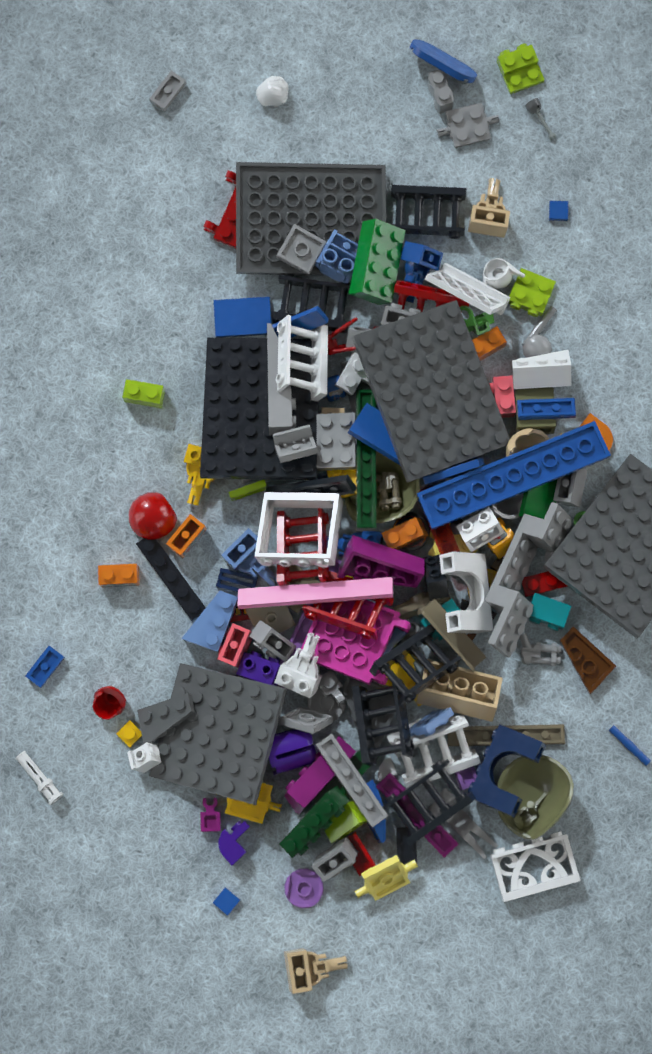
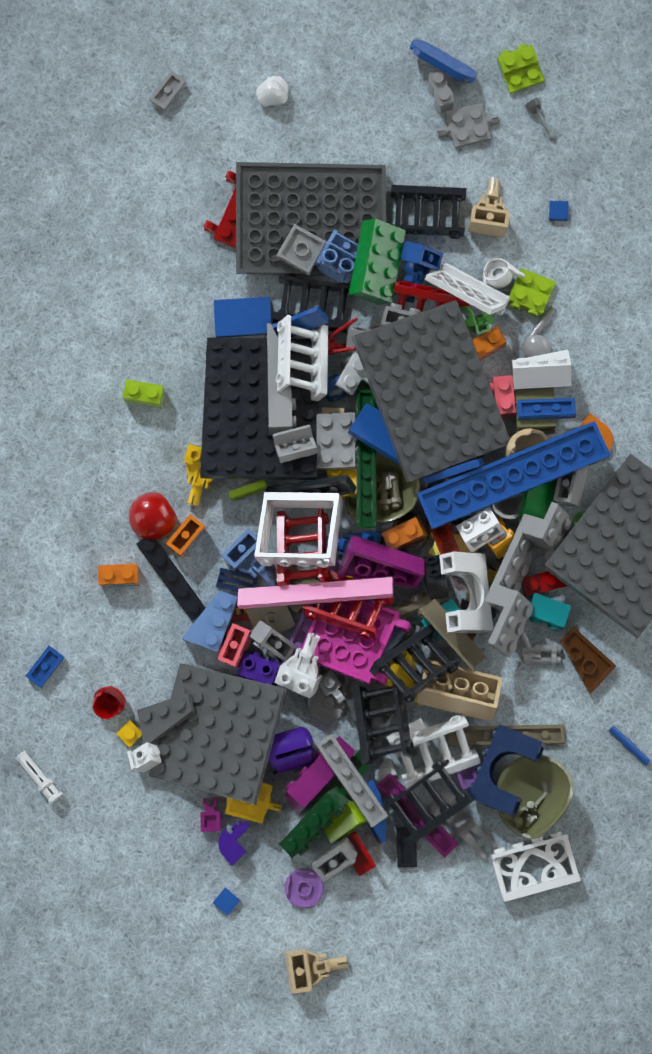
(306, 720): light grey plate -> none
(385, 878): light yellow plate -> none
(427, 725): medium blue plate -> none

